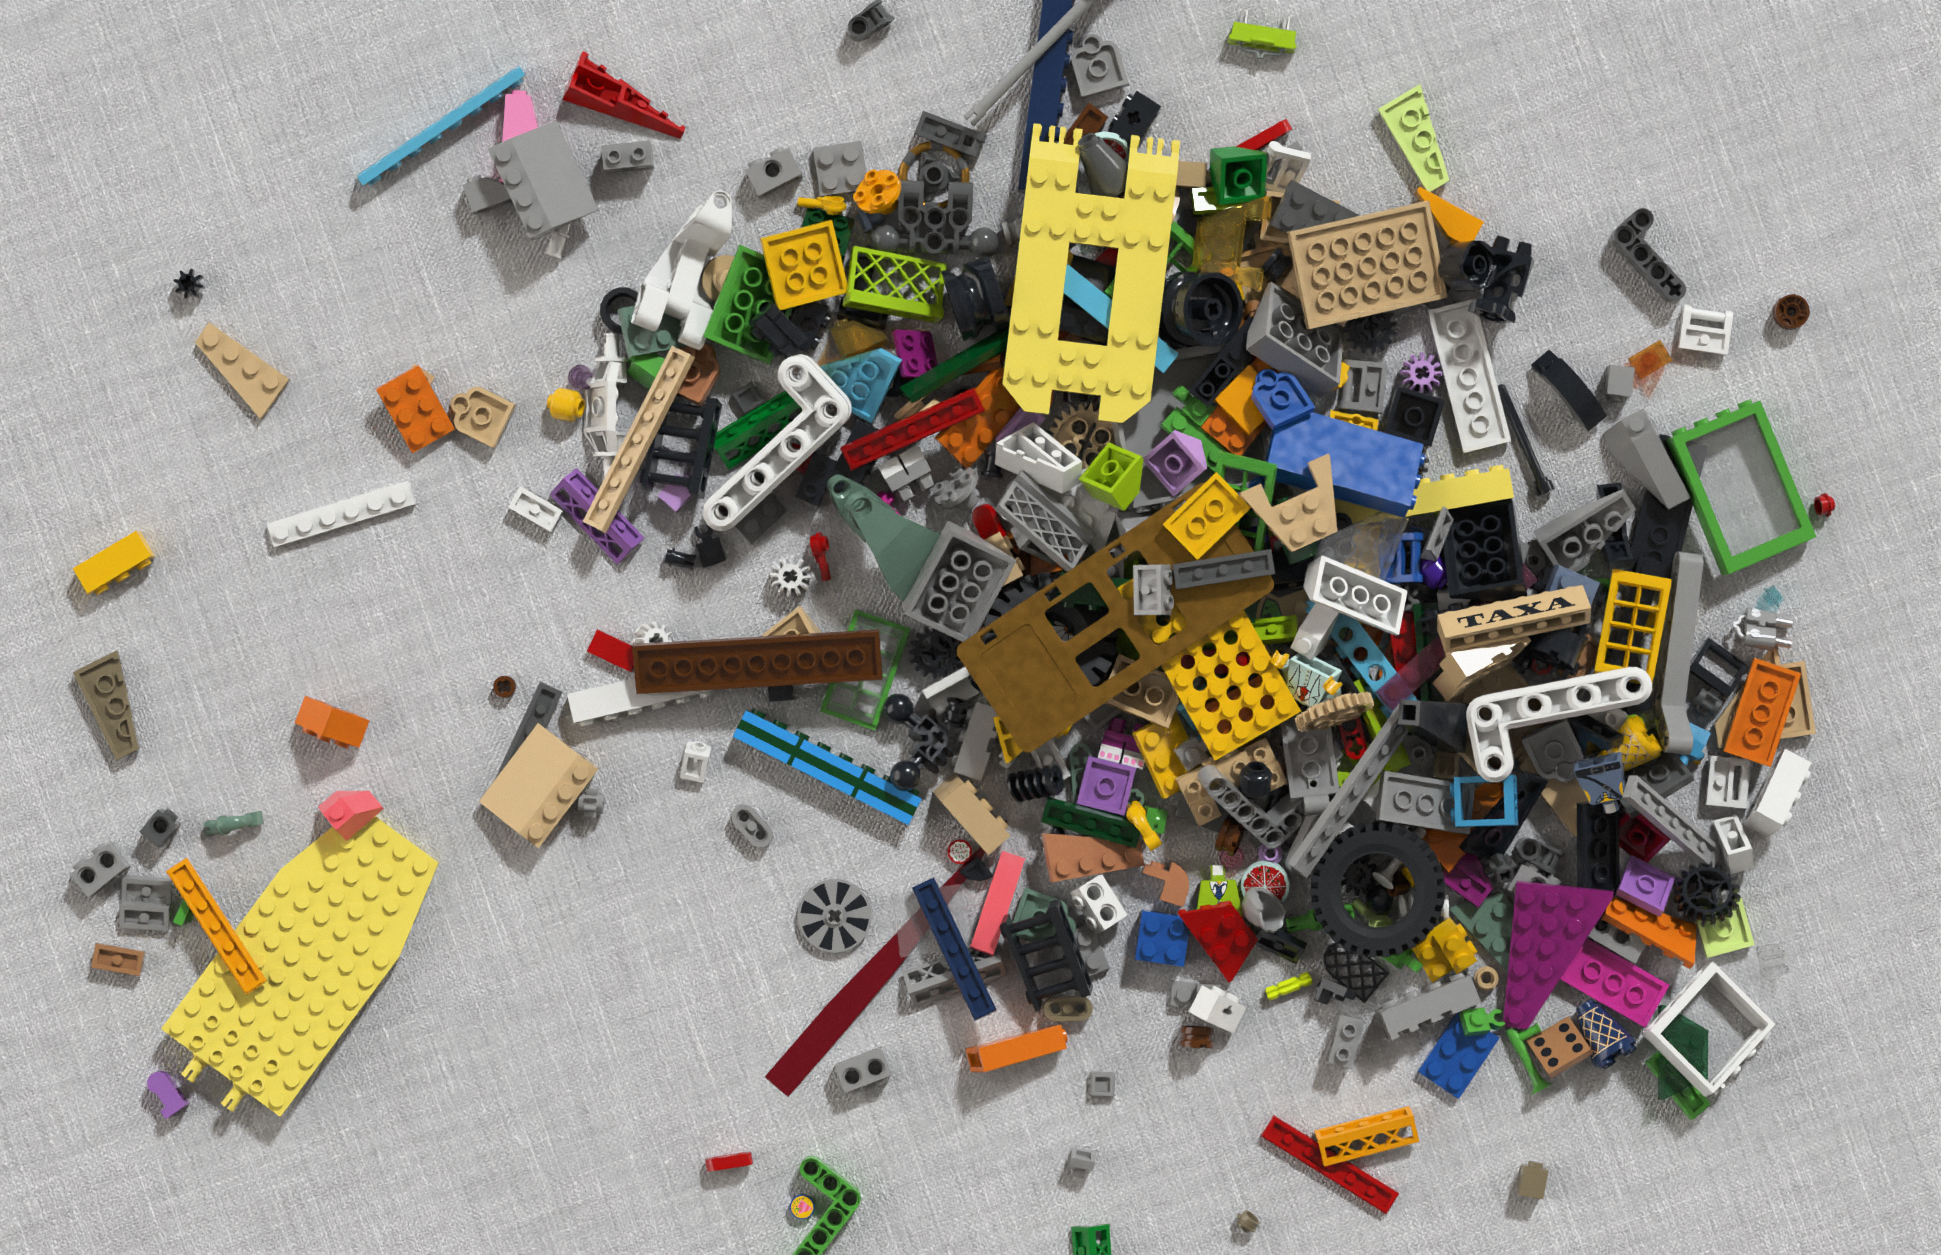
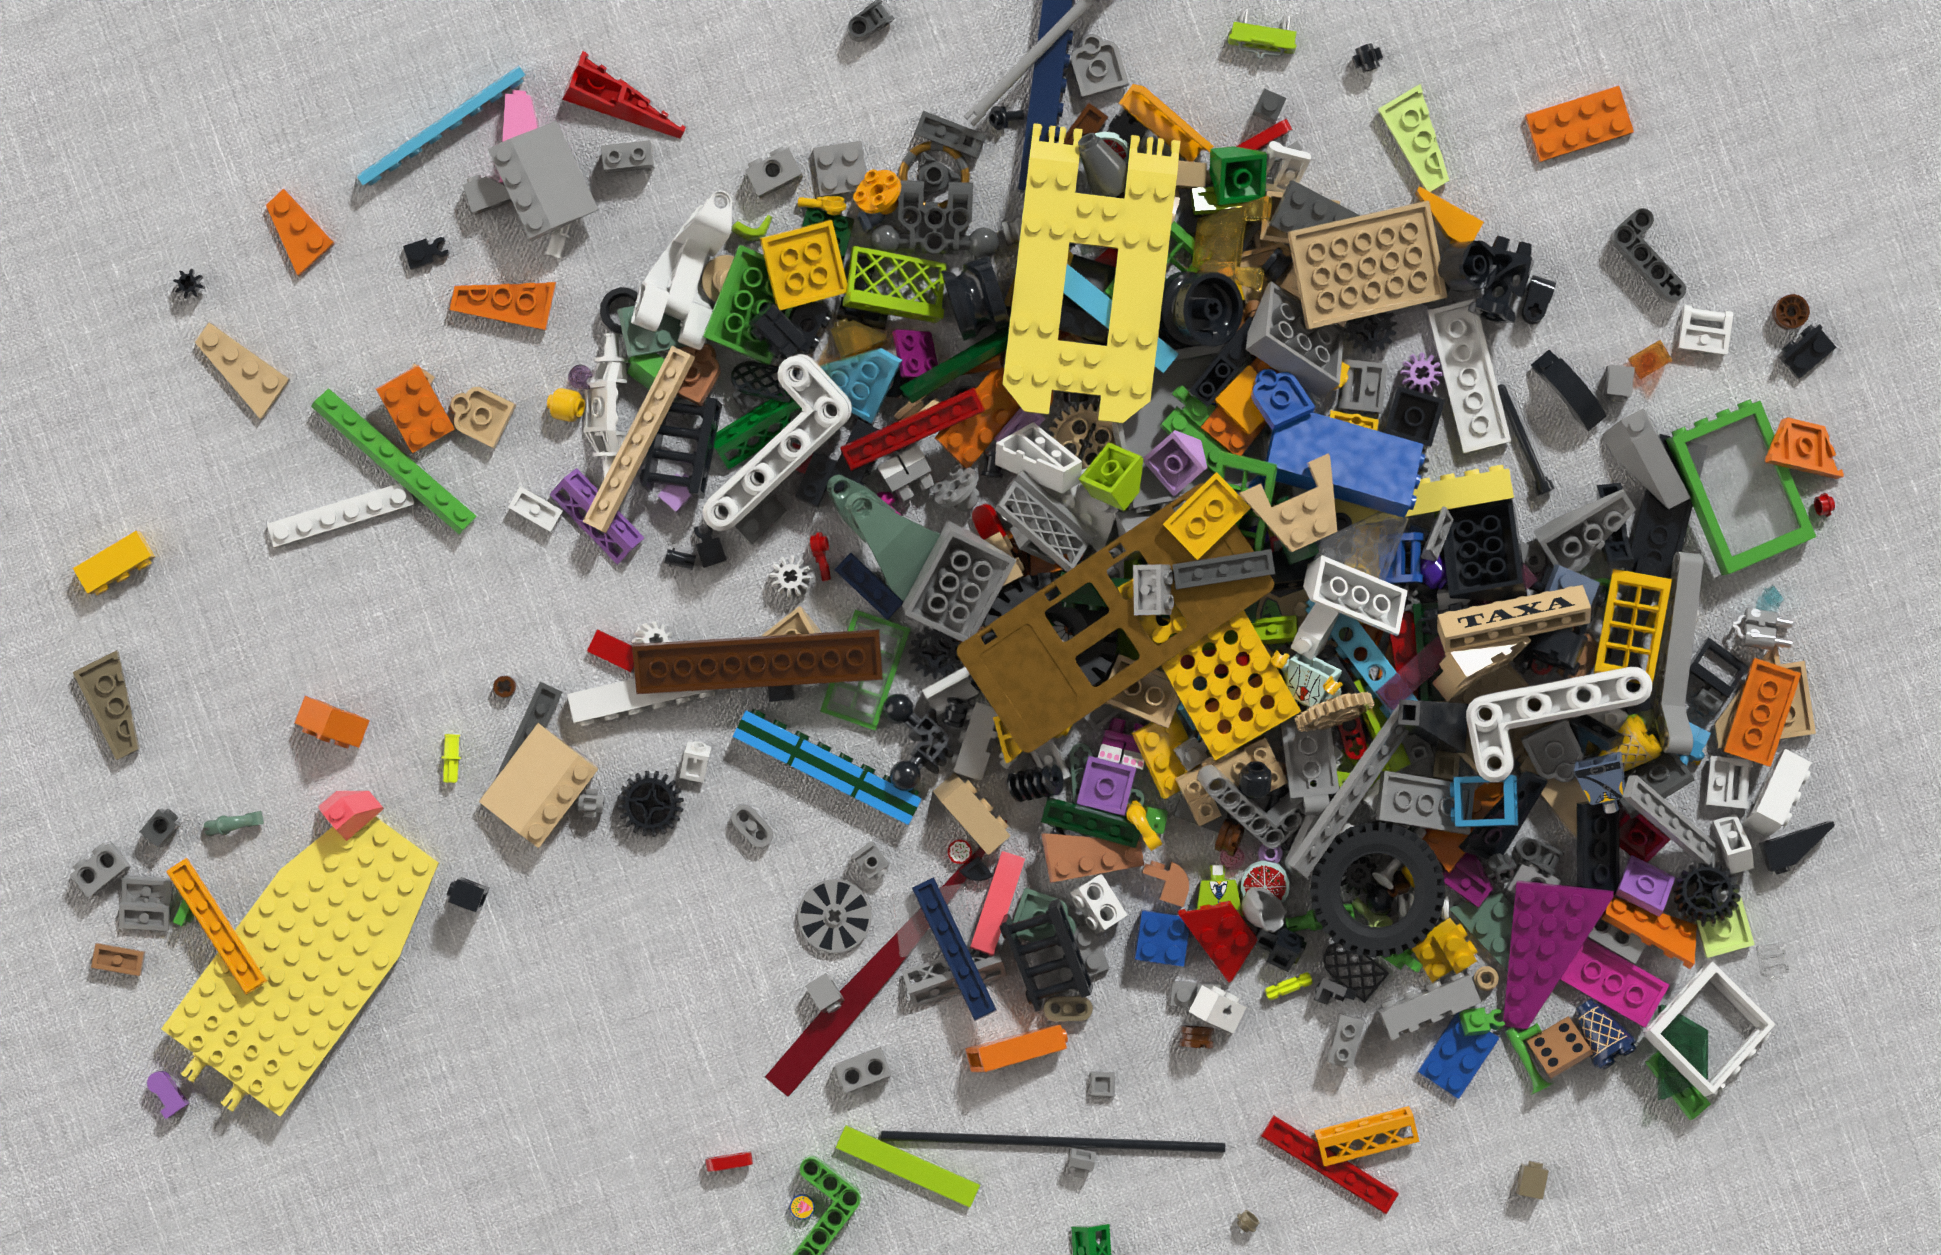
(298, 231): none -> orange wing
(393, 461): none -> bright green plate
(421, 253): none -> black plate
(451, 758): none -> neon yellow axle
(467, 894): none -> black brick
(511, 303): none -> orange wing
(646, 824): none -> black gear
(750, 233): none -> lime hair
(757, 365): none -> black window
(825, 993): none -> light grey brick
(866, 852): none -> light grey brick
(869, 586): none -> dark blue tile
(907, 1166): none -> lime tile
(999, 117): none -> black plate
(1053, 1141): none -> black piece
(1164, 122): none -> light orange fence
(1269, 106): none -> dark grey brick
(1285, 950): none -> black bracket
(1367, 57): none -> black gear
(1539, 296): none -> black piece
(1579, 123): none -> orange plate
(1790, 848): none -> black slope
(1803, 448): none -> orange wing
(1807, 351): none -> black bracket

